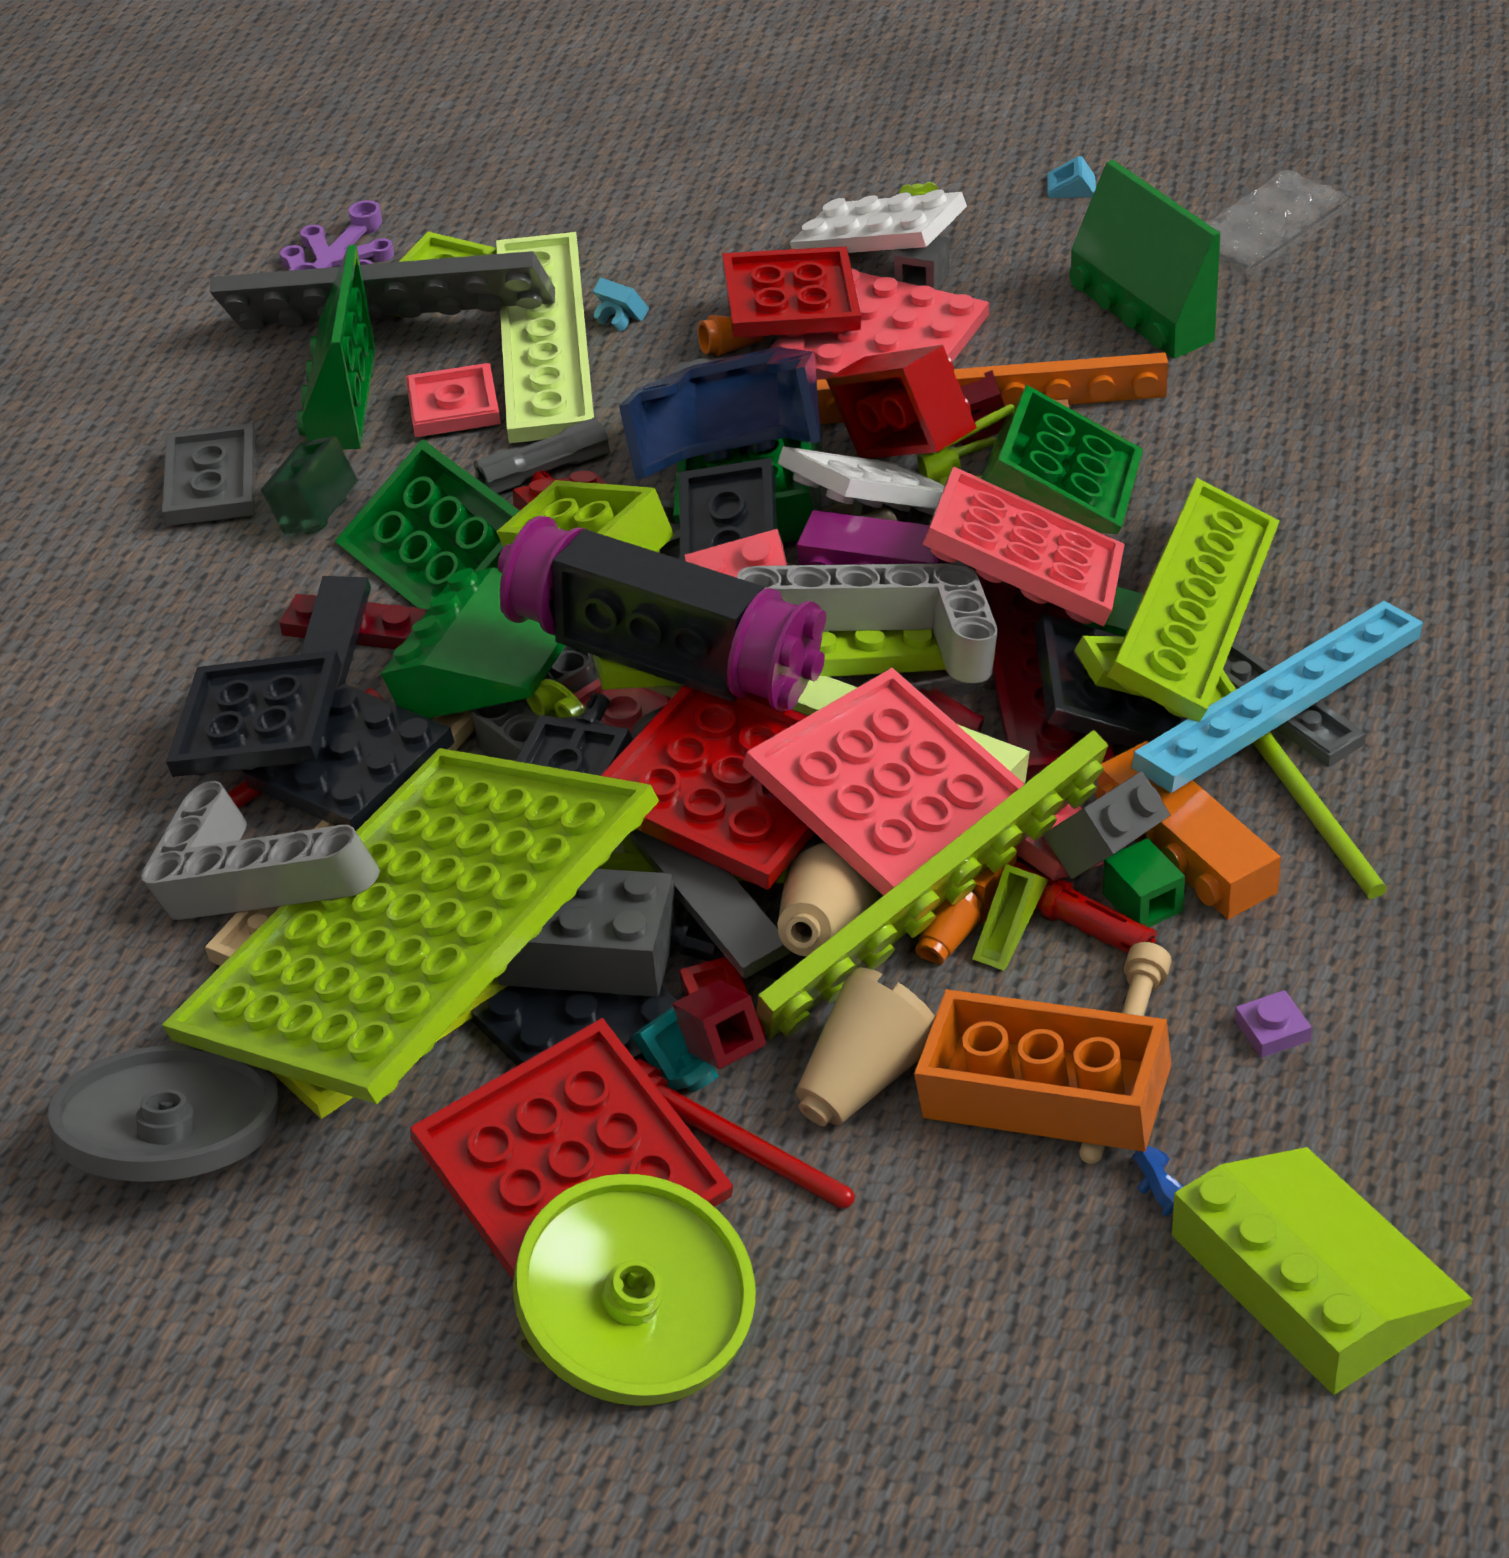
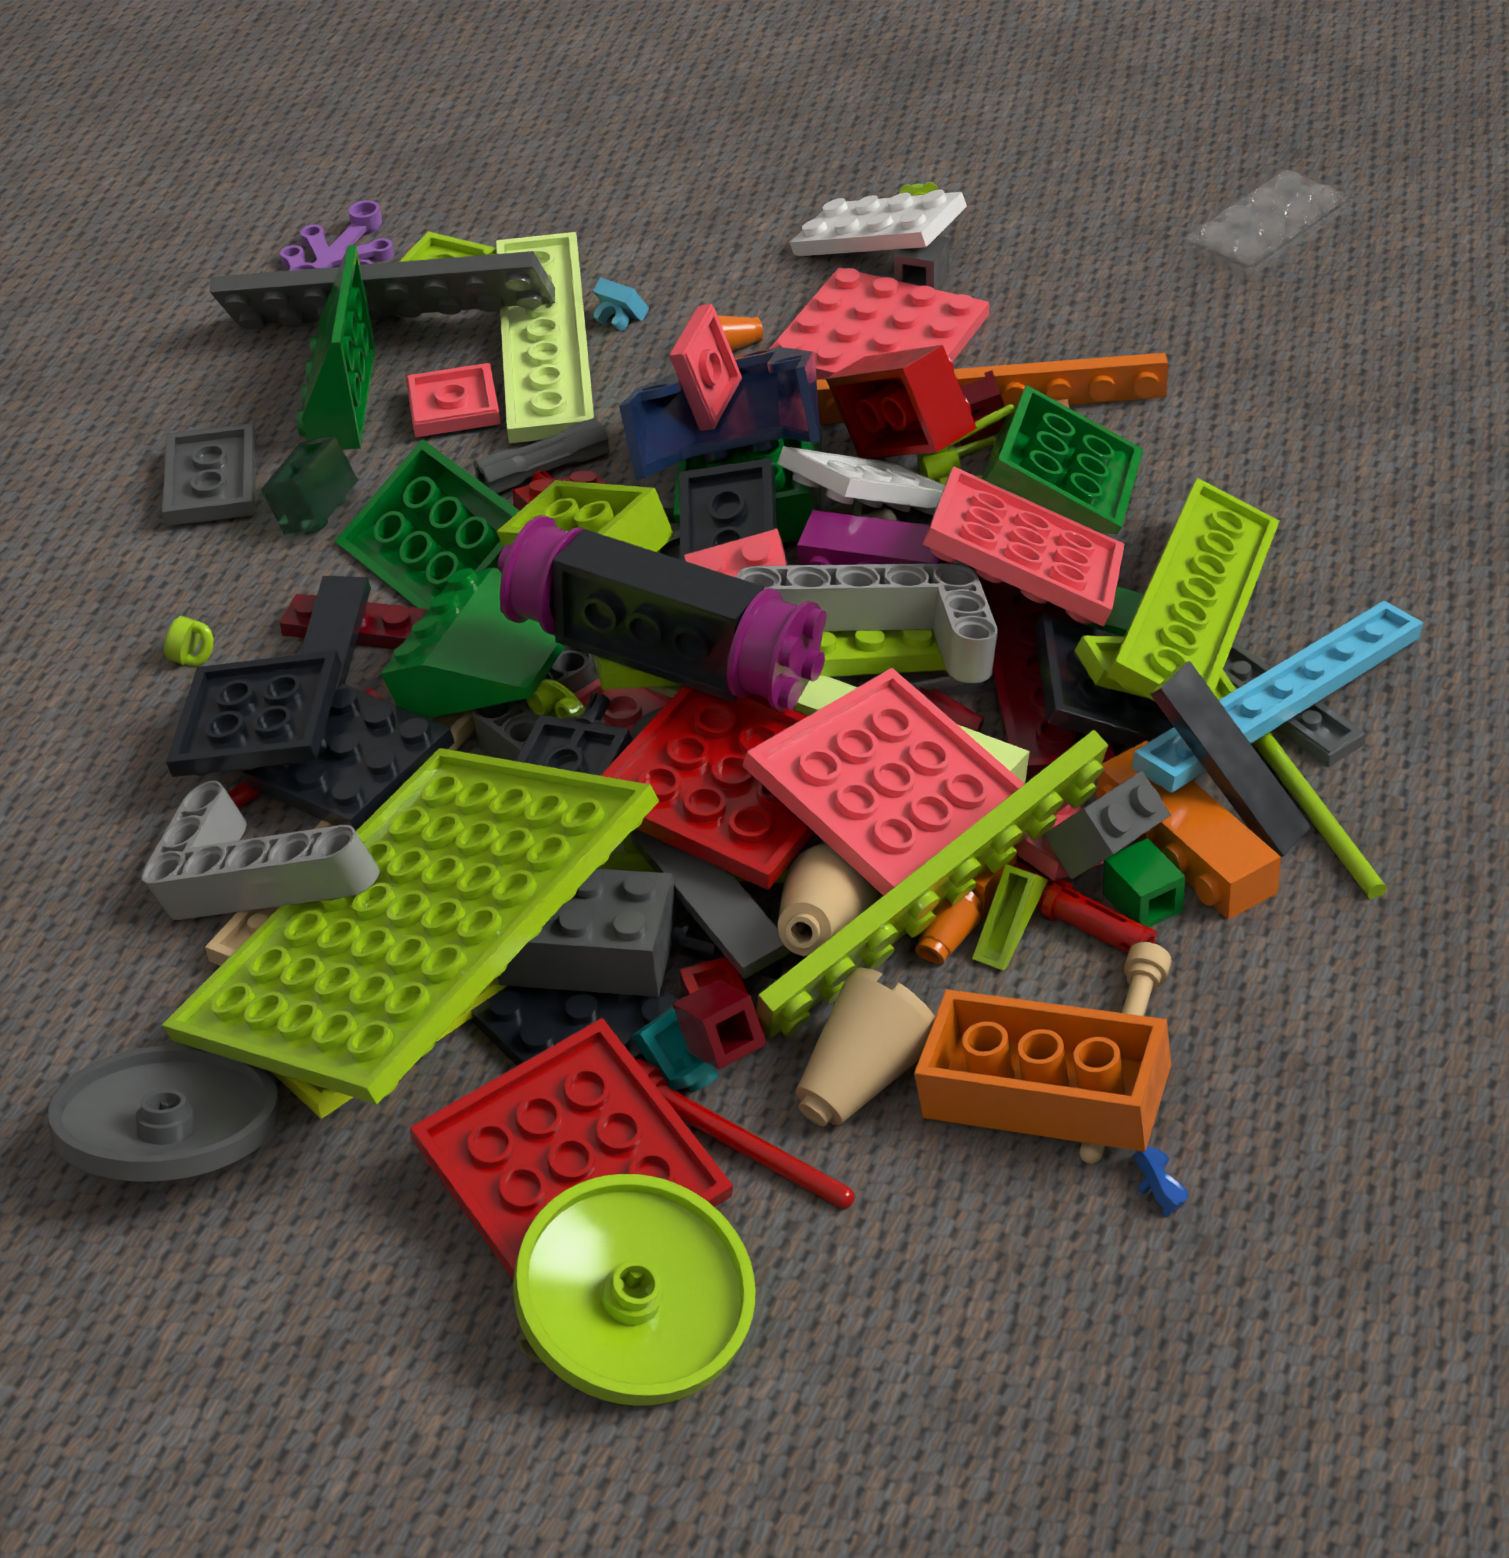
(184, 639): none -> lime tile
(705, 367): none -> coral plate
(791, 292): red plate -> none
(1071, 180): medium azure slope -> none
(1148, 262): green slope -> none
(1229, 758): none -> black tile
(1273, 1023): medium lavender plate -> none
(1313, 1263): lime slope -> none

